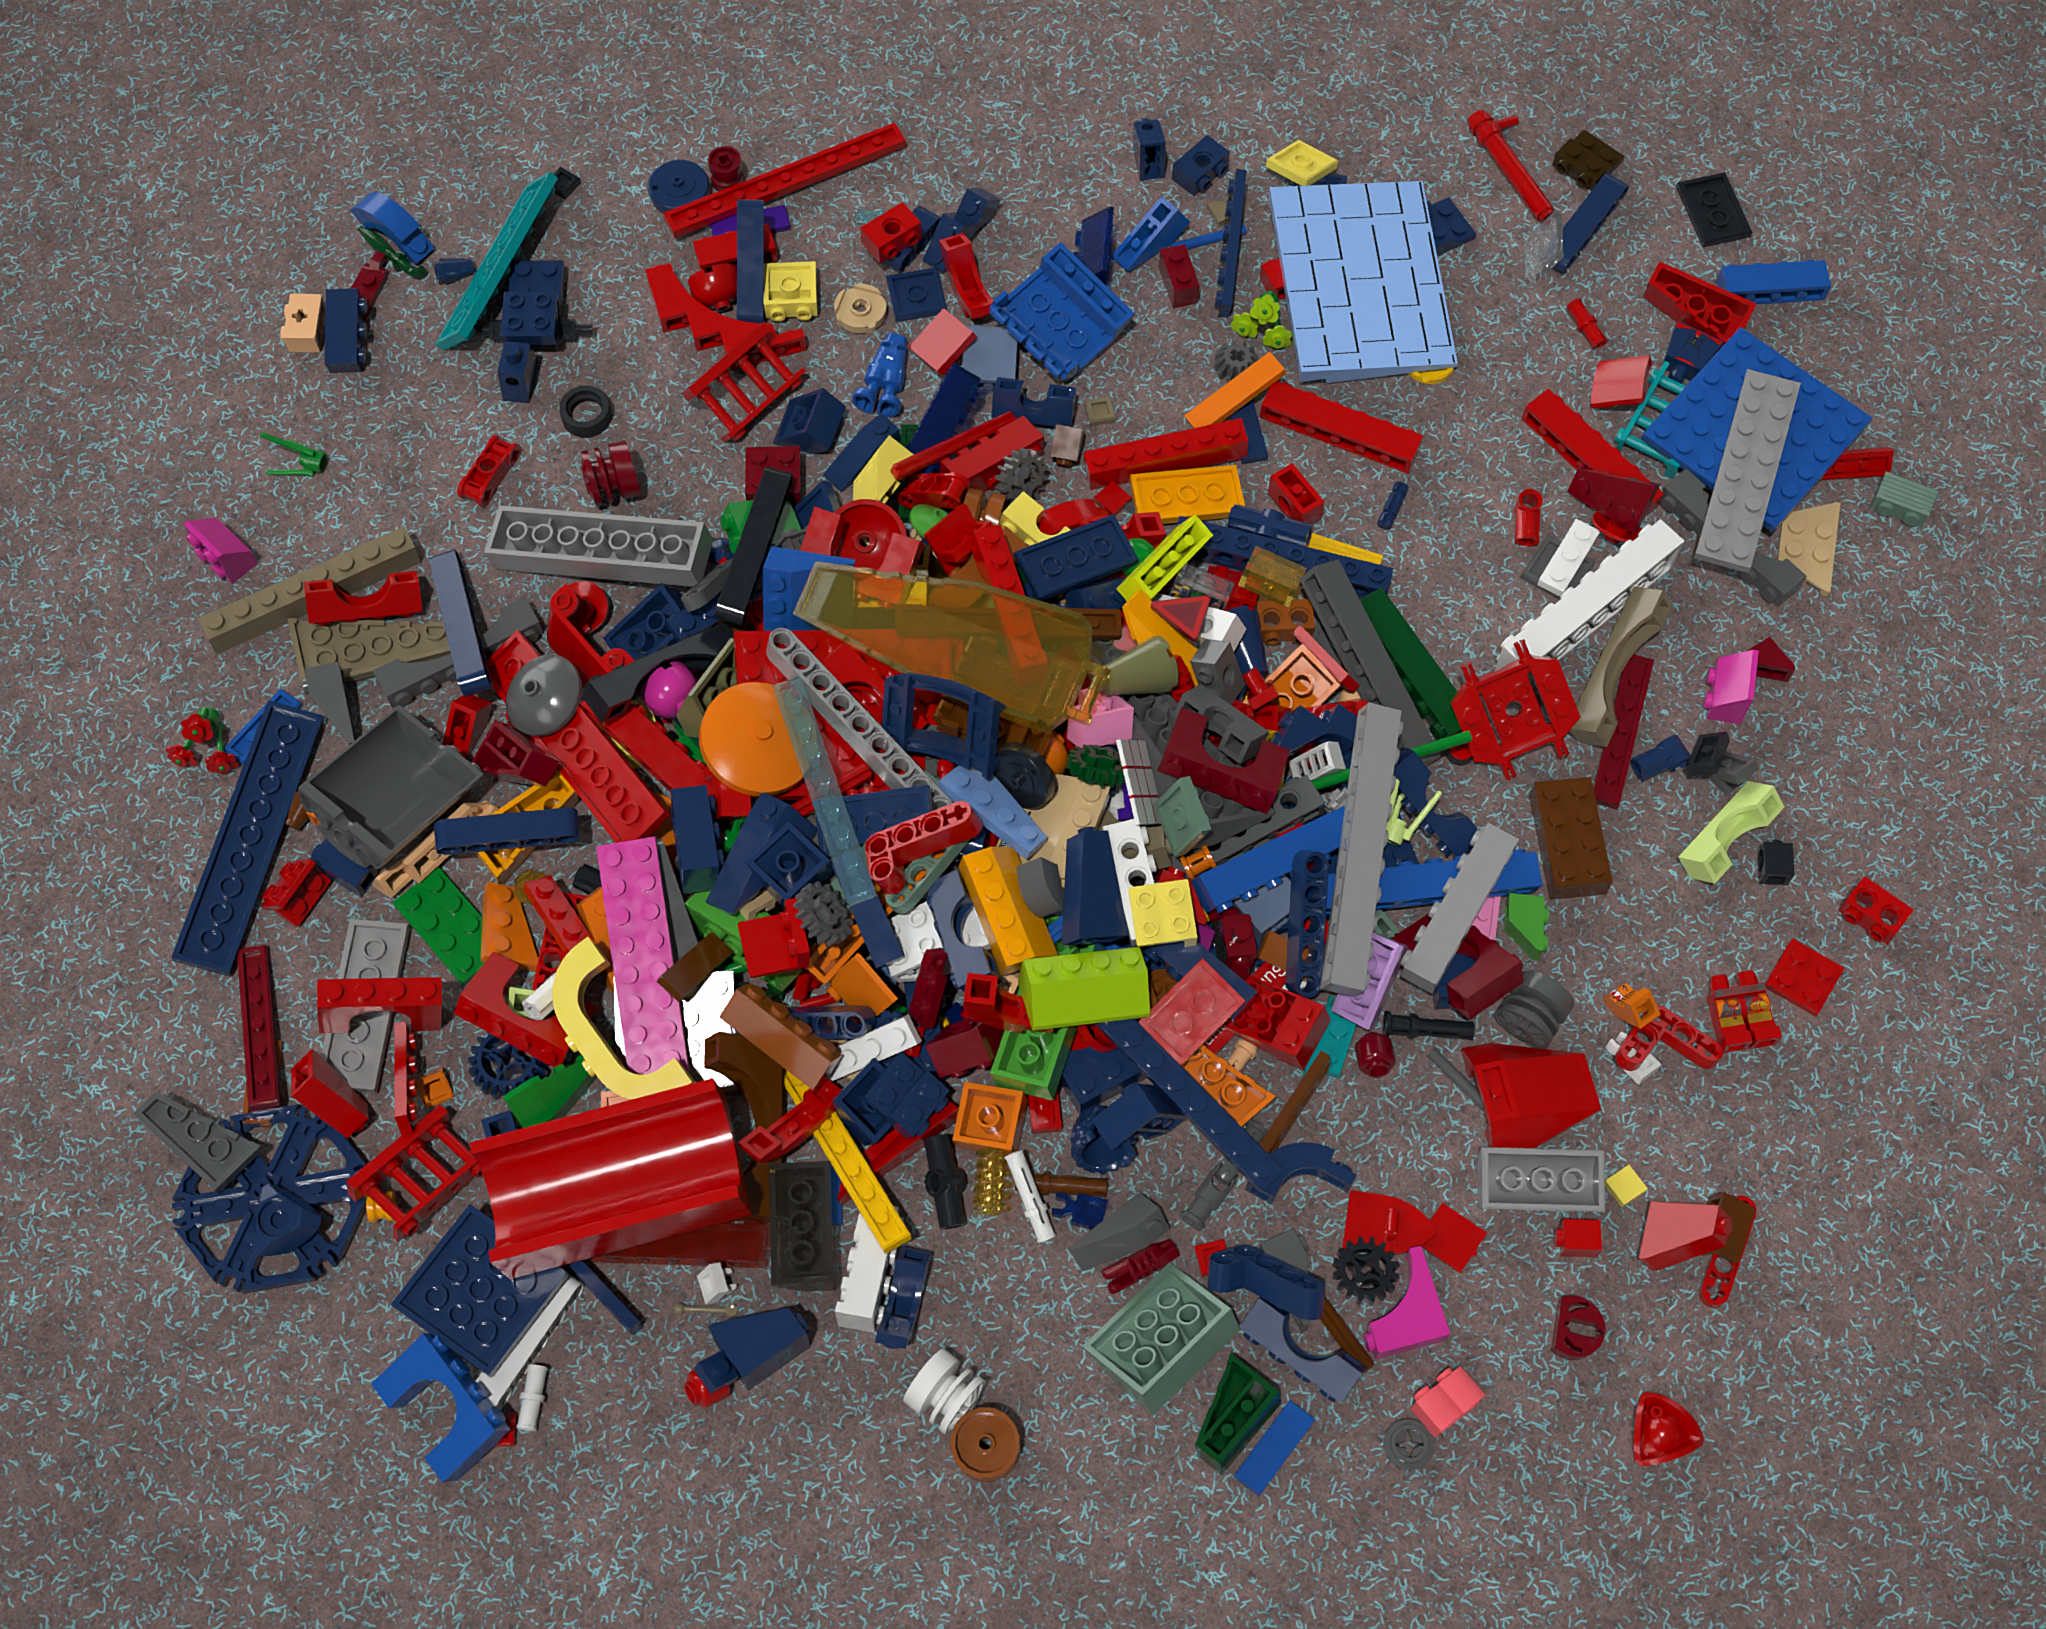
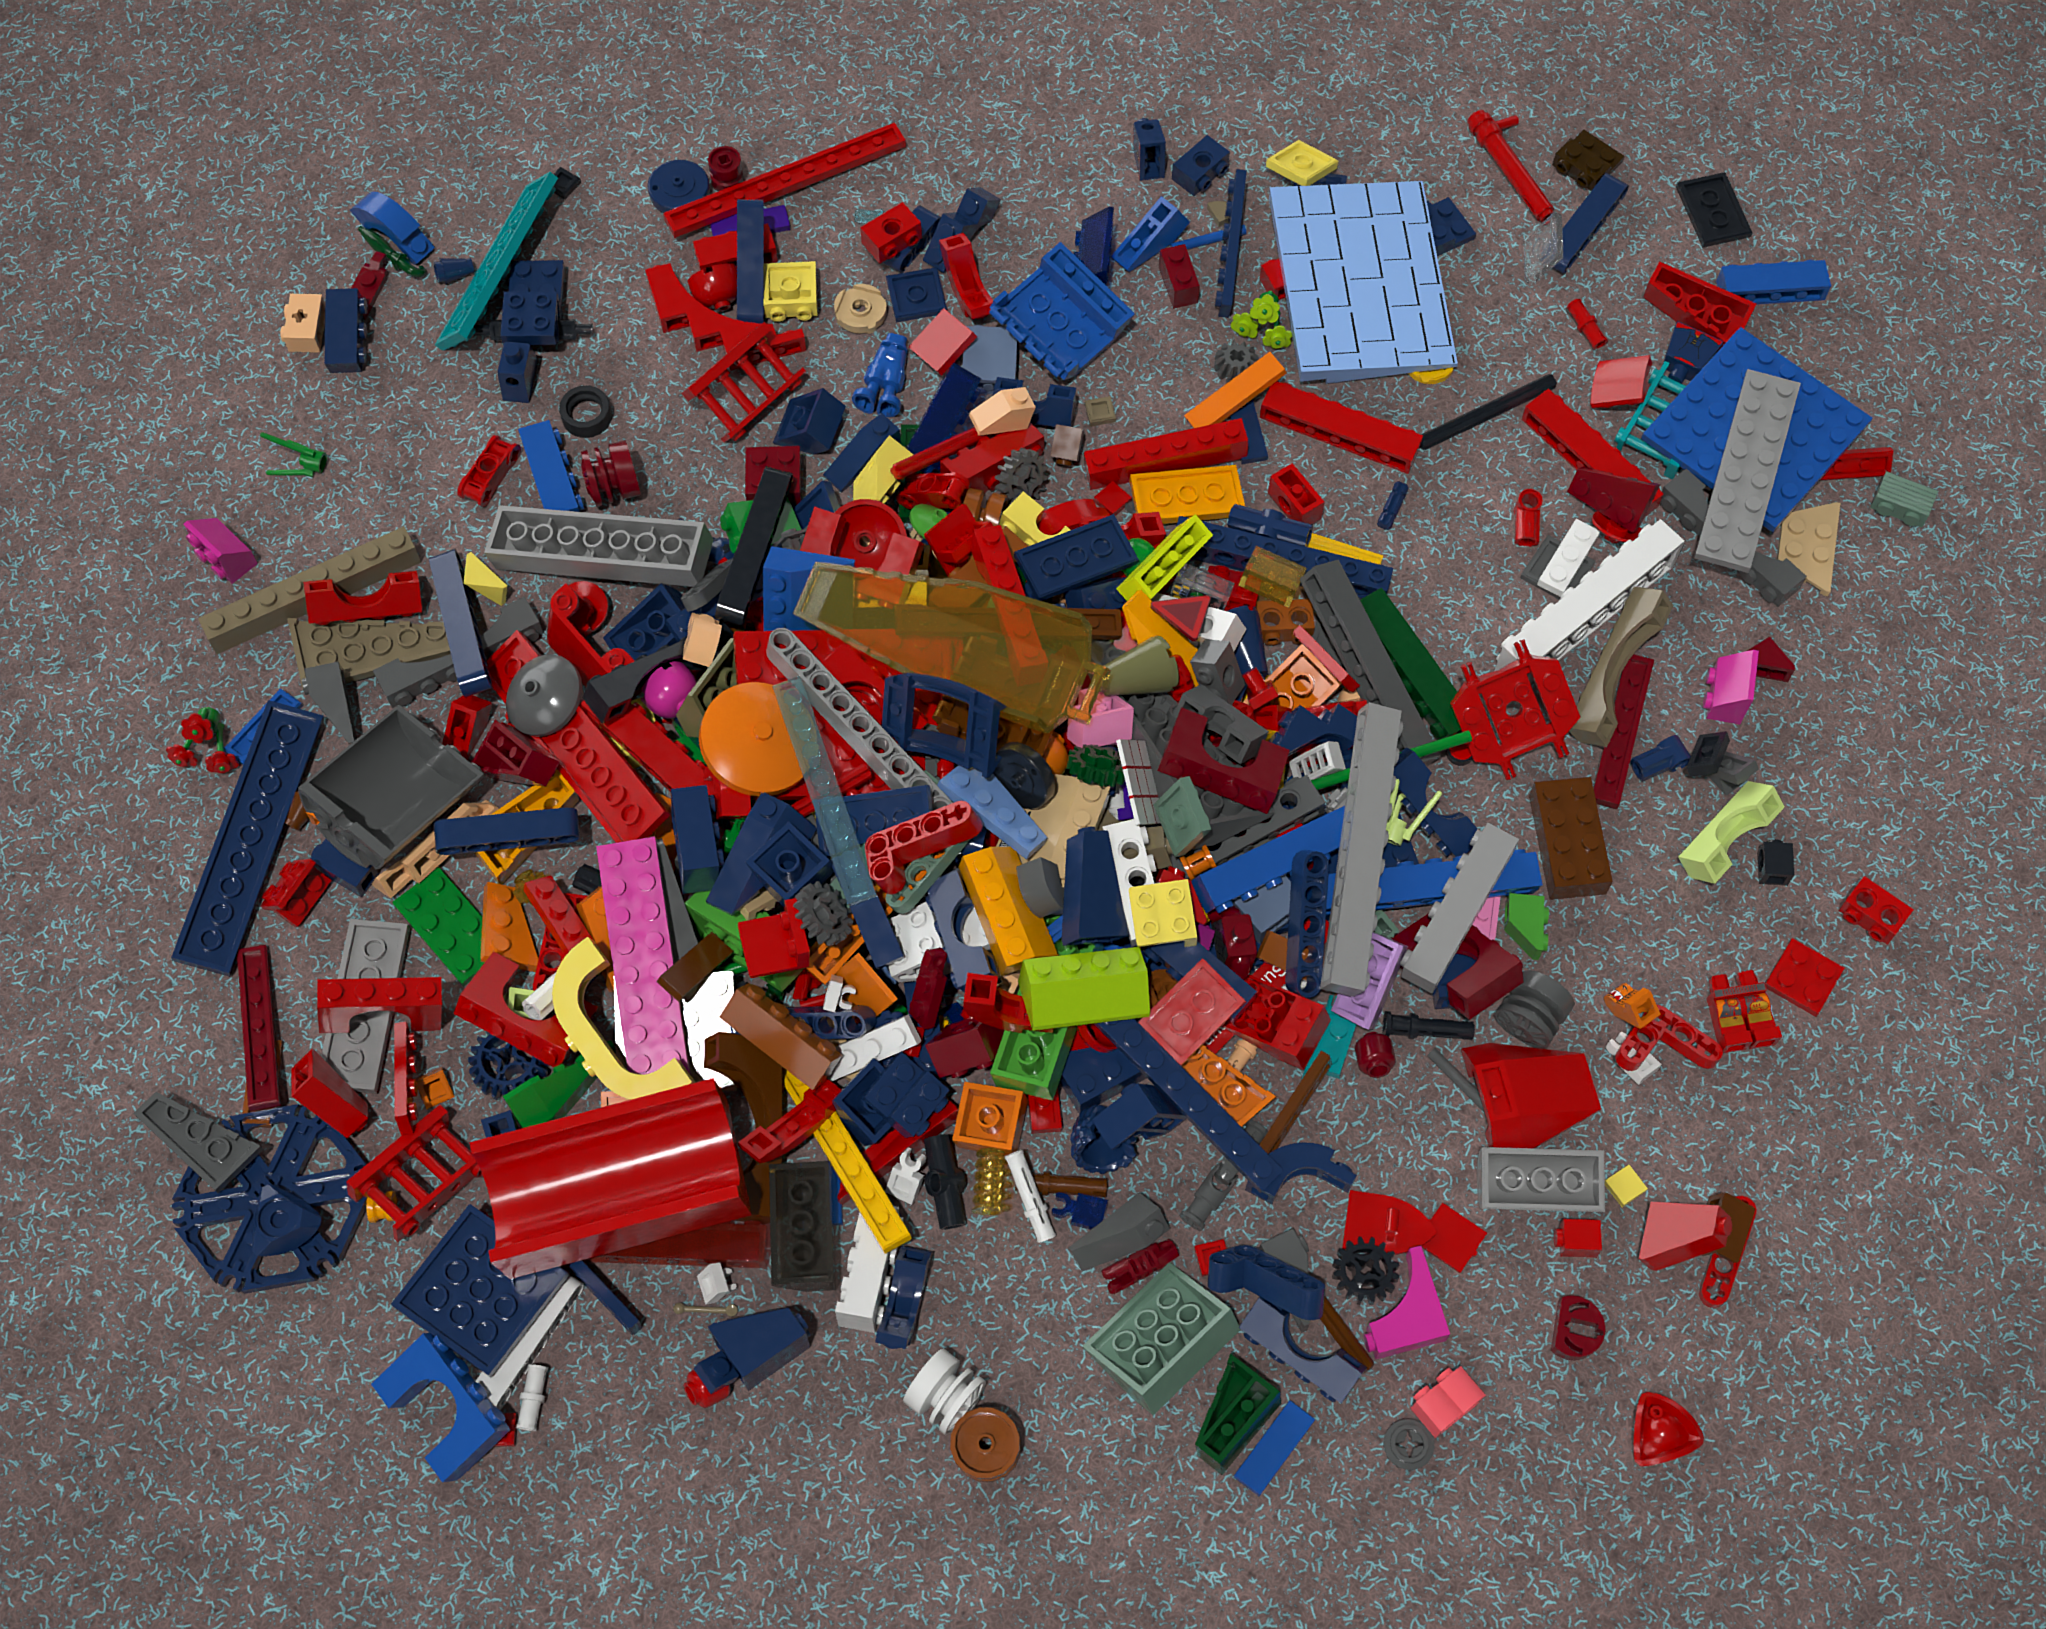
(483, 580): none -> light yellow slope
(549, 467): none -> blue brick
(701, 639): none -> light nougat brick
(834, 994): none -> white tile
(904, 1178): none -> white plate
(1003, 412): none -> light nougat slope
(1487, 411): none -> black axle

